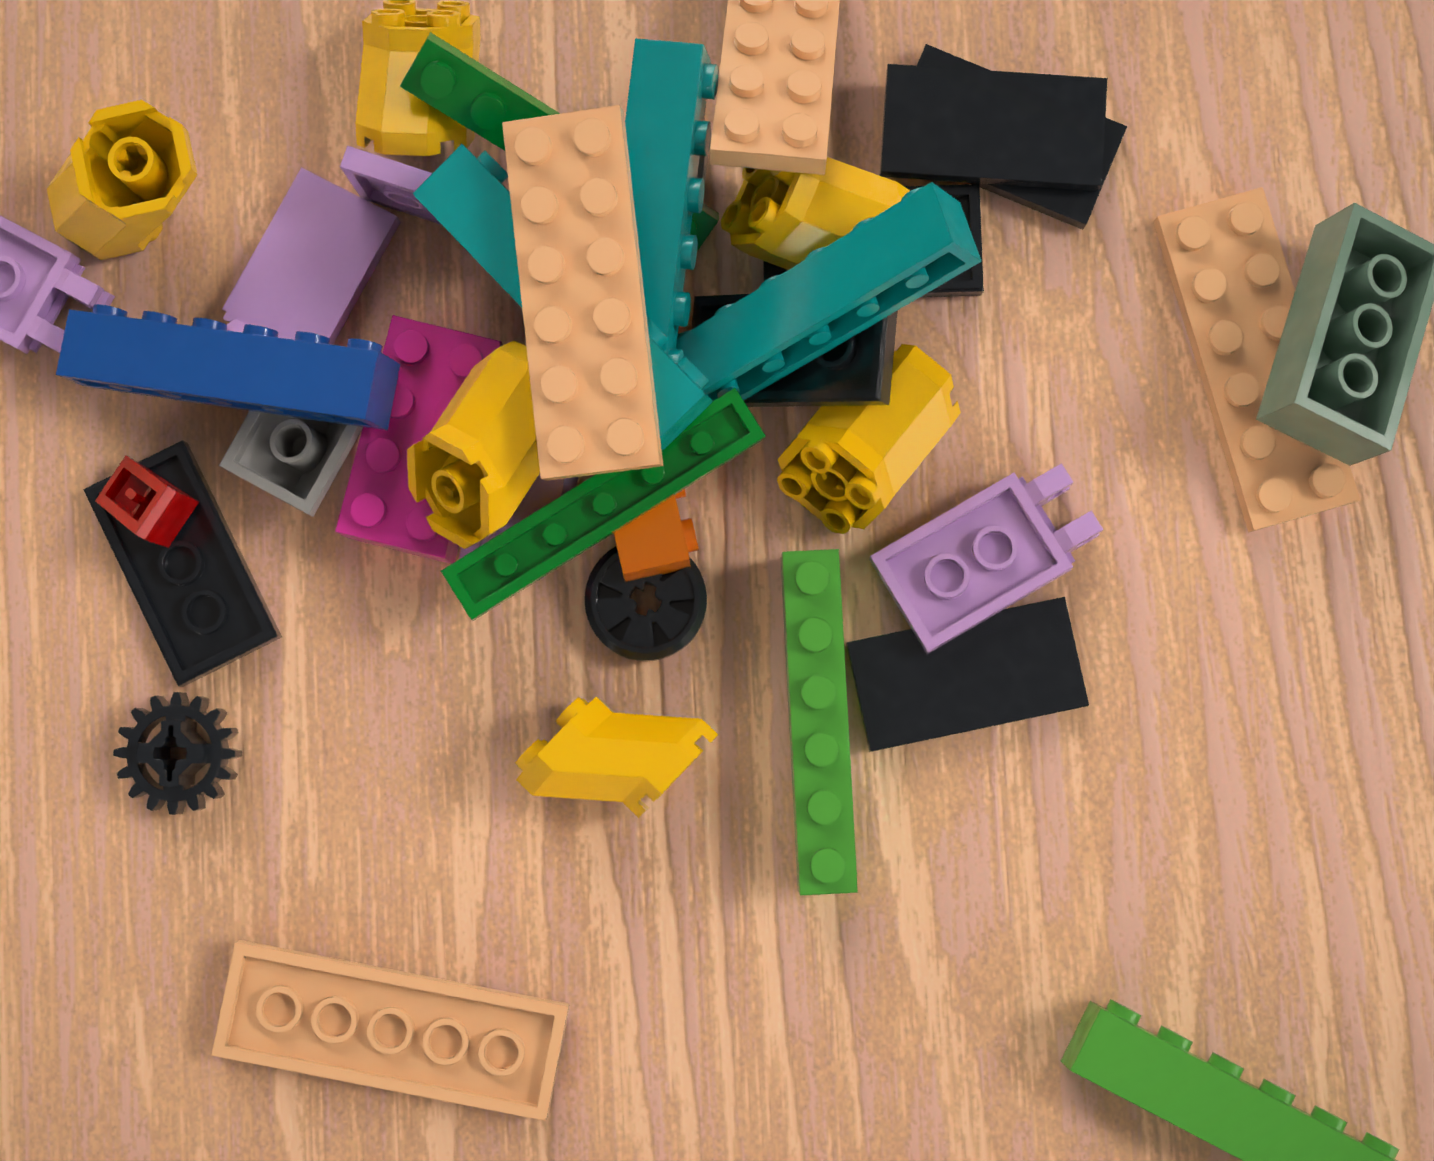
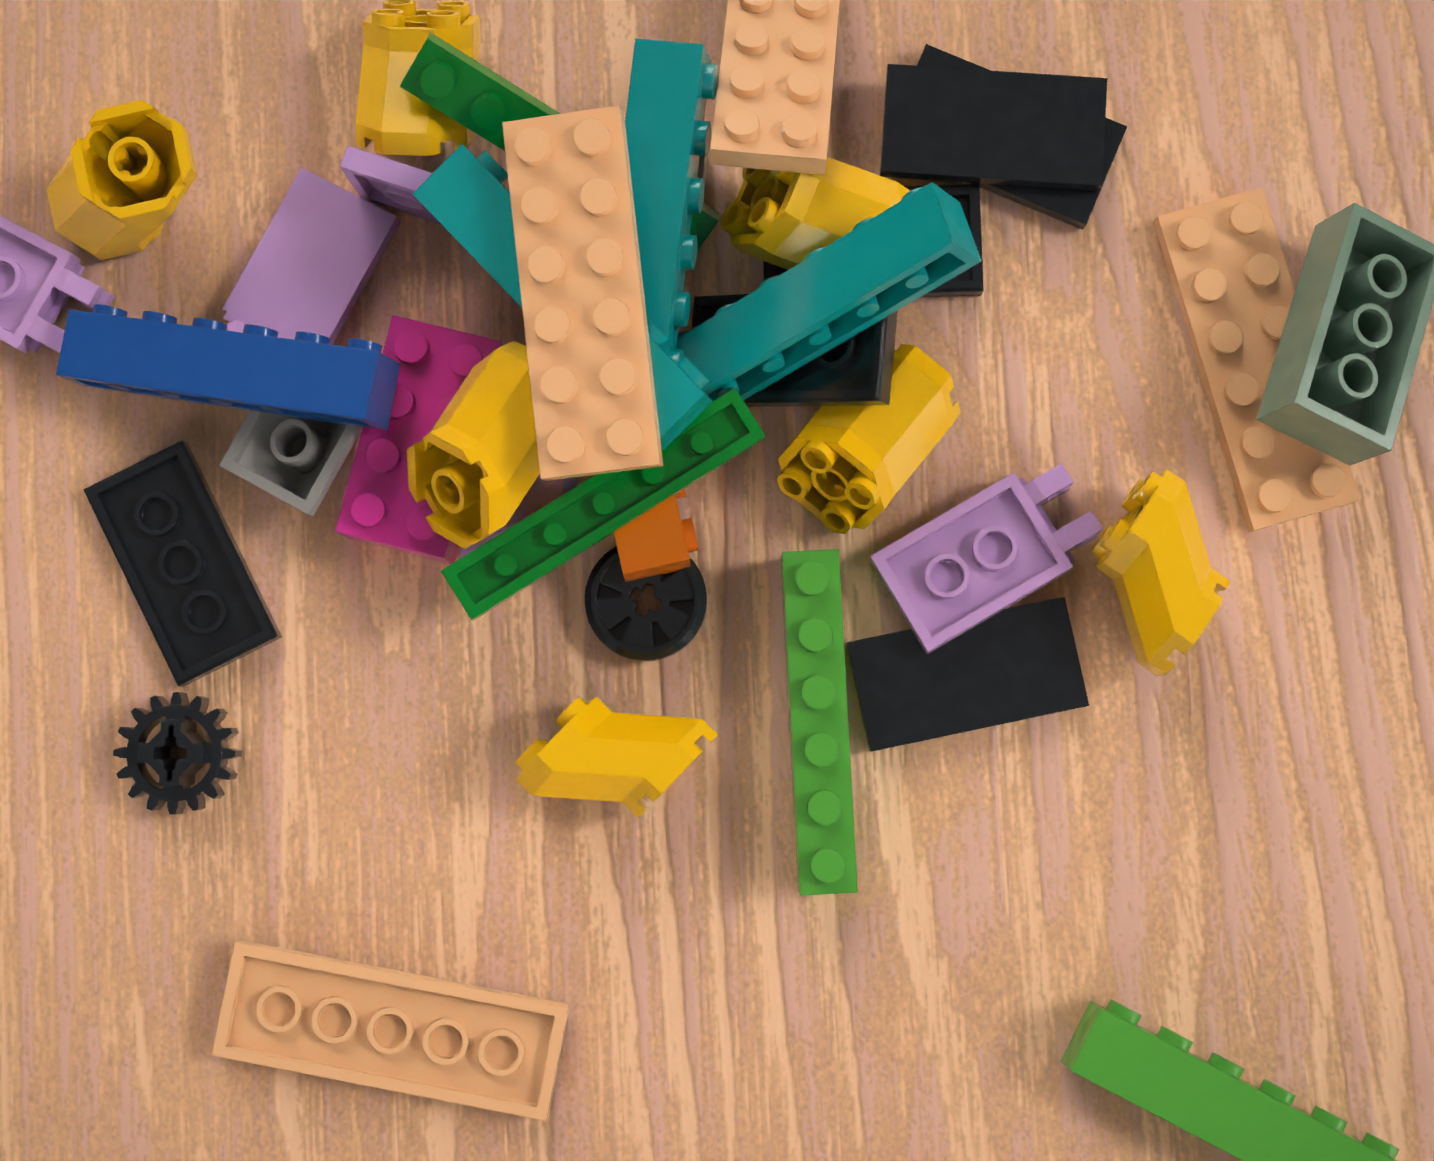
(146, 502): red slope -> none
(1160, 570): none -> yellow brick

